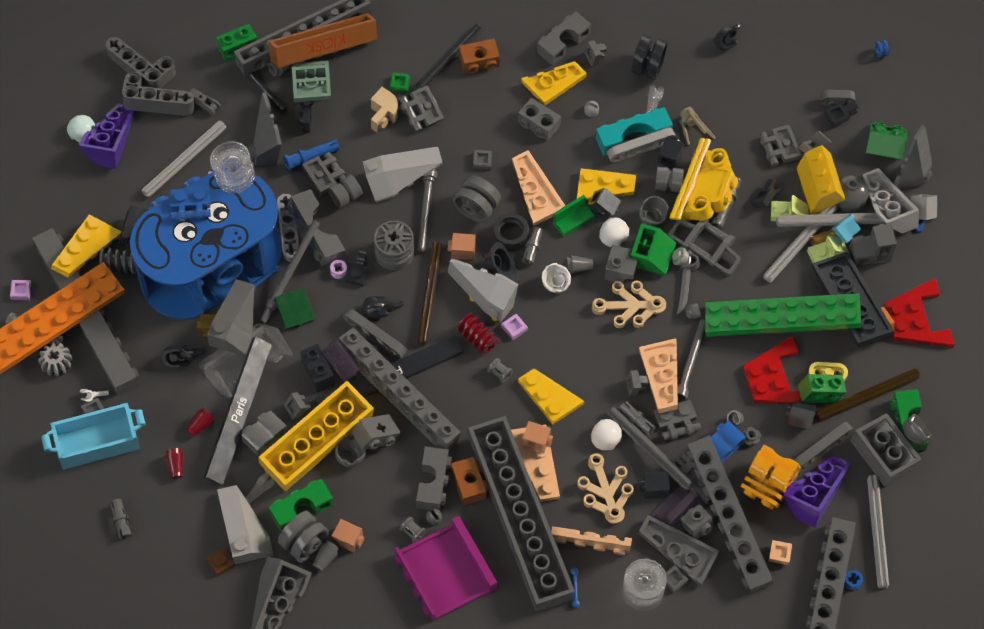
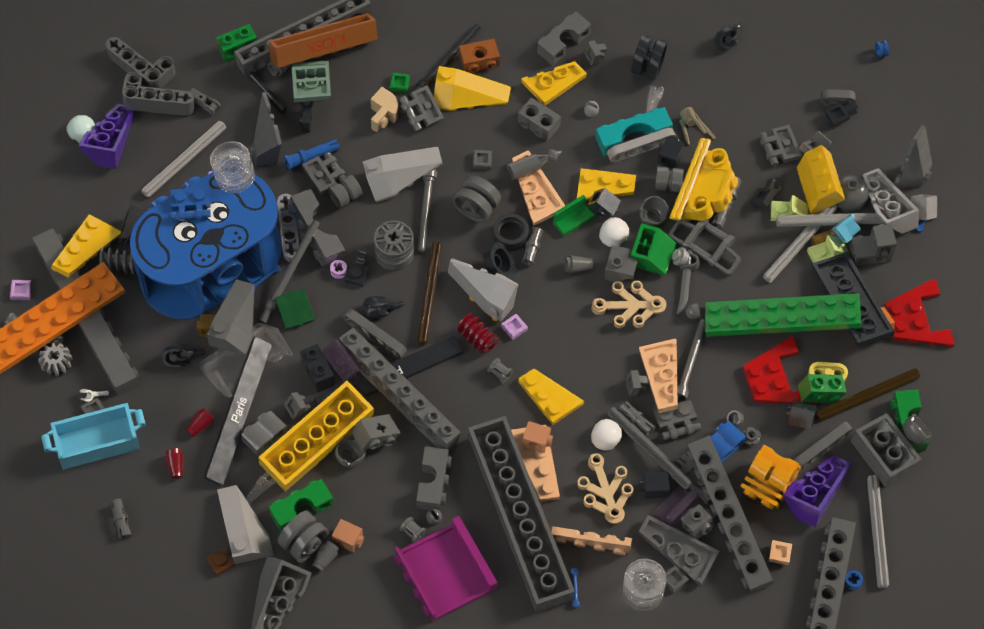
(462, 89): none -> yellow wedge
(462, 246): nougat brick -> none
(473, 491): dark orange brick -> none
(530, 163): none -> dark grey wheel
(556, 278): white hair -> none
(886, 140): green slope -> none

